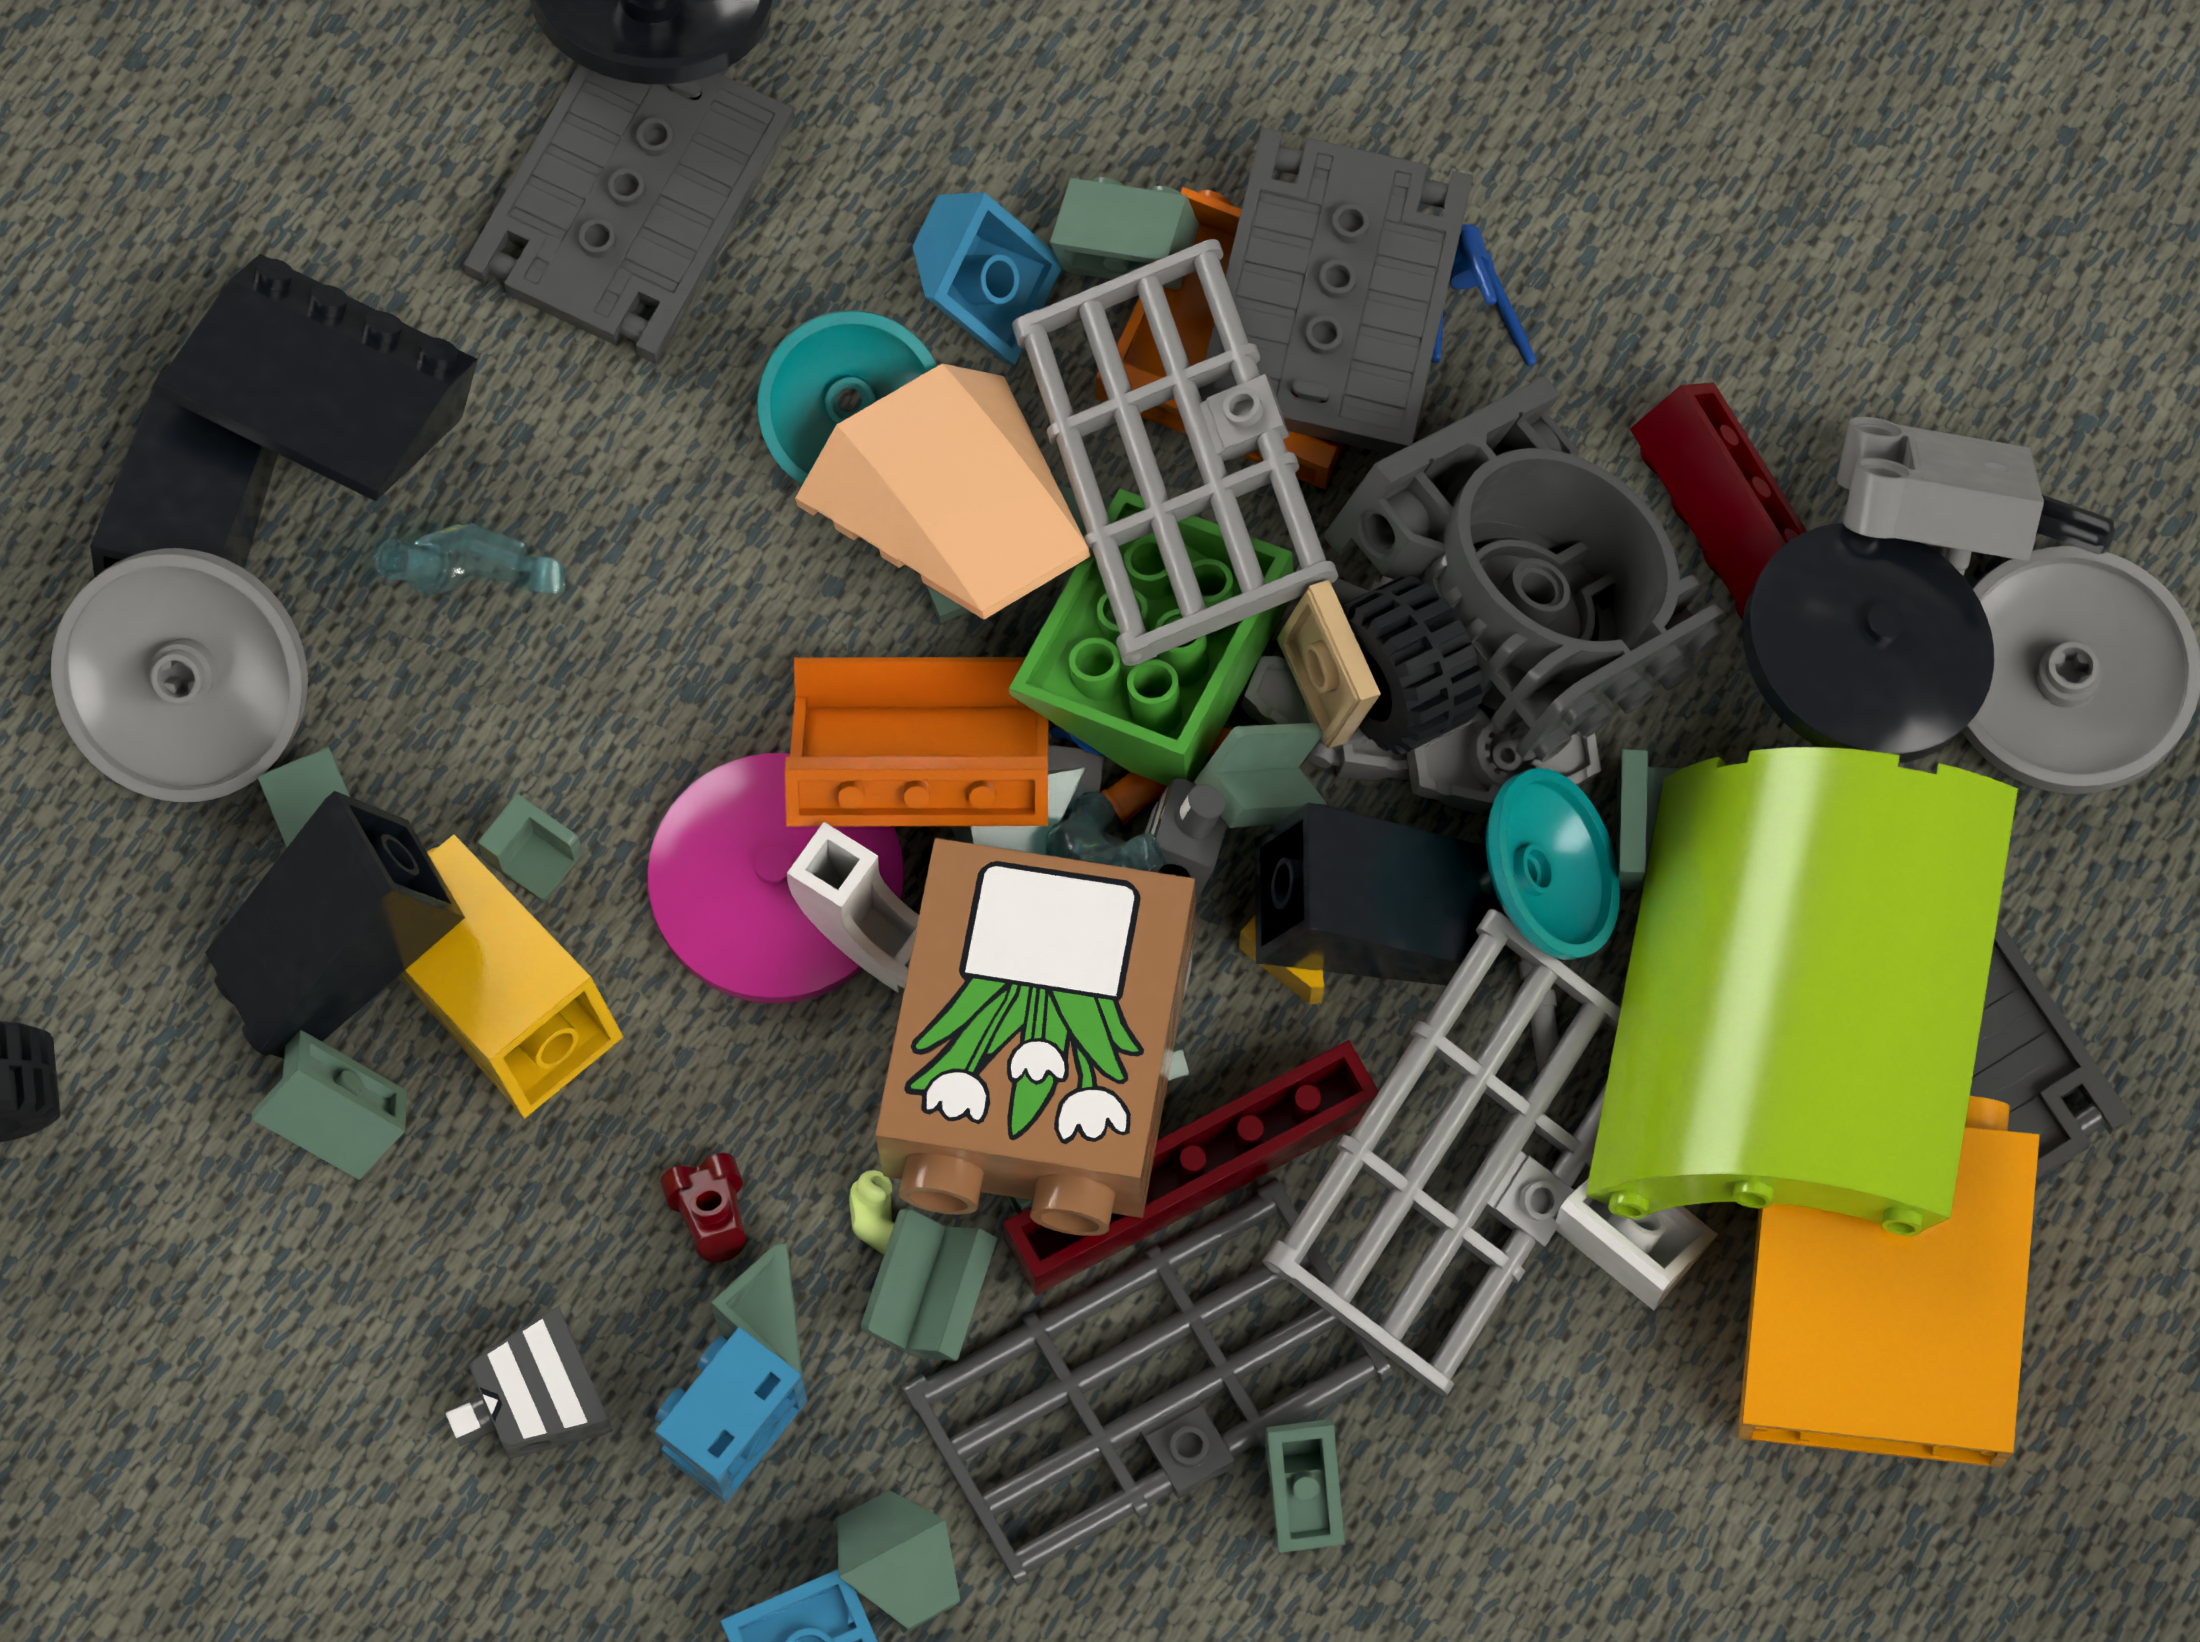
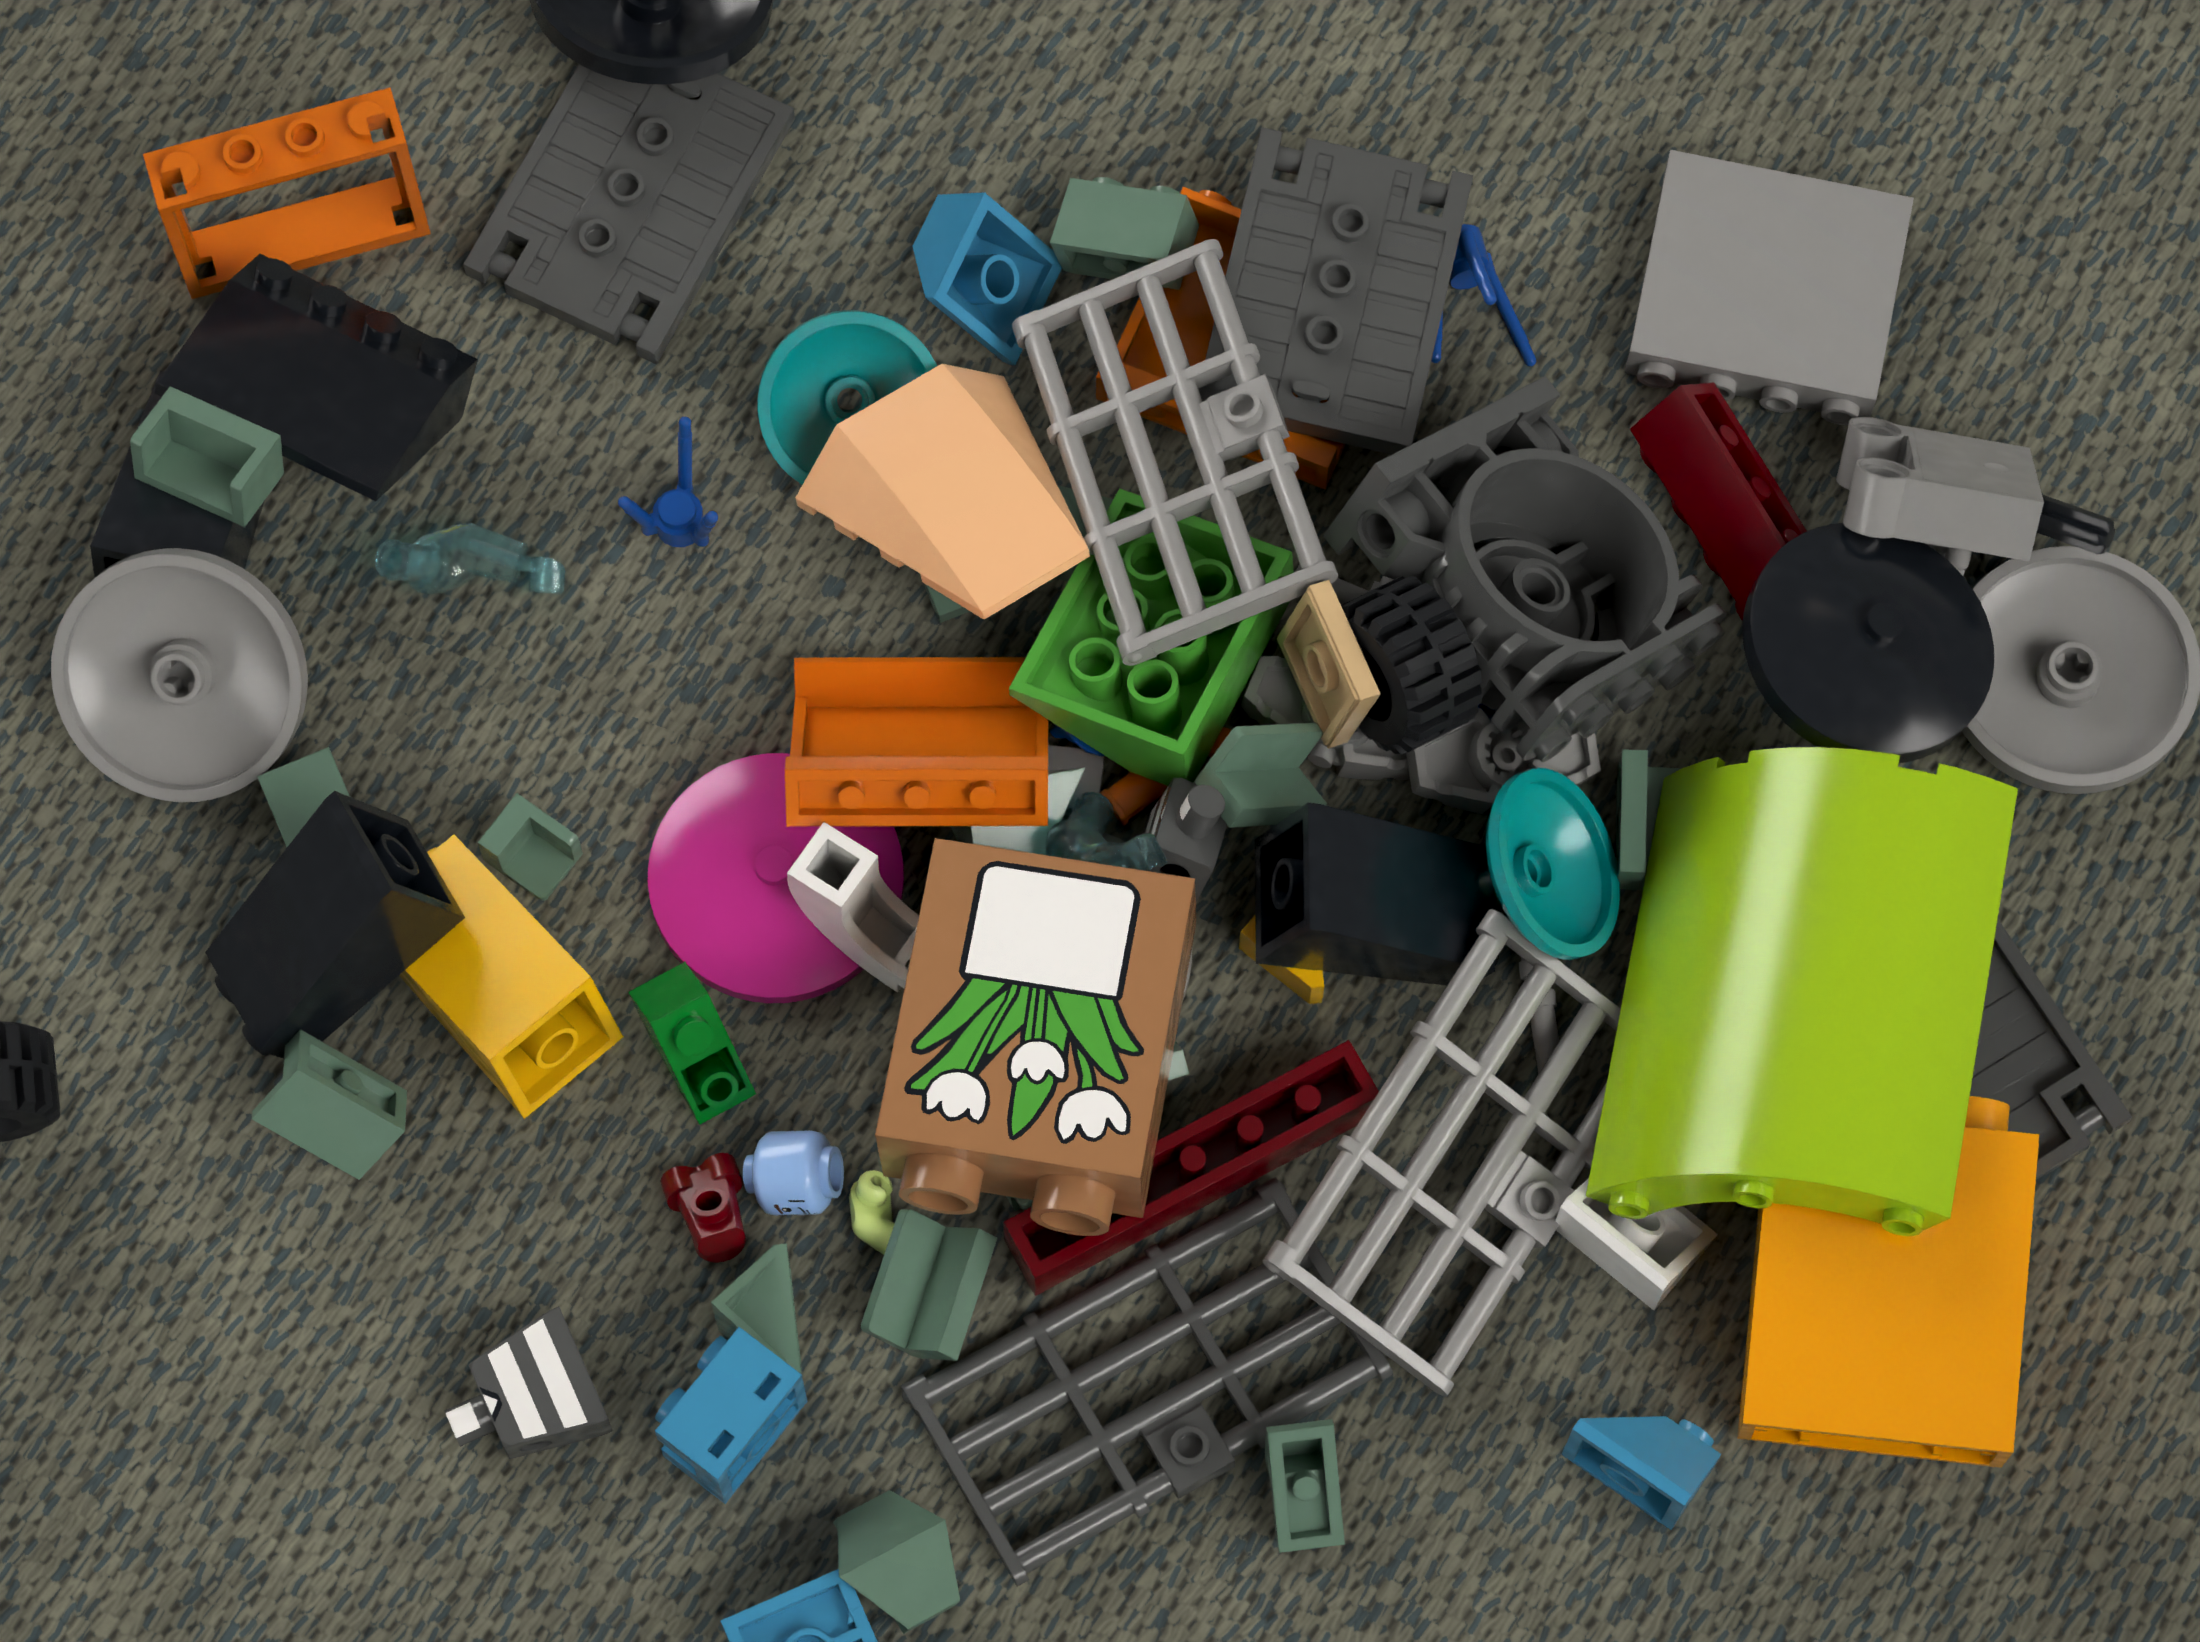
(207, 456): none -> sand green panel
(276, 153): none -> orange window
(678, 512): none -> blue plant
(692, 1042): none -> green slope
(794, 1173): none -> light blue head
(1645, 1460): none -> dark azure slope
(1769, 287): none -> light grey panel

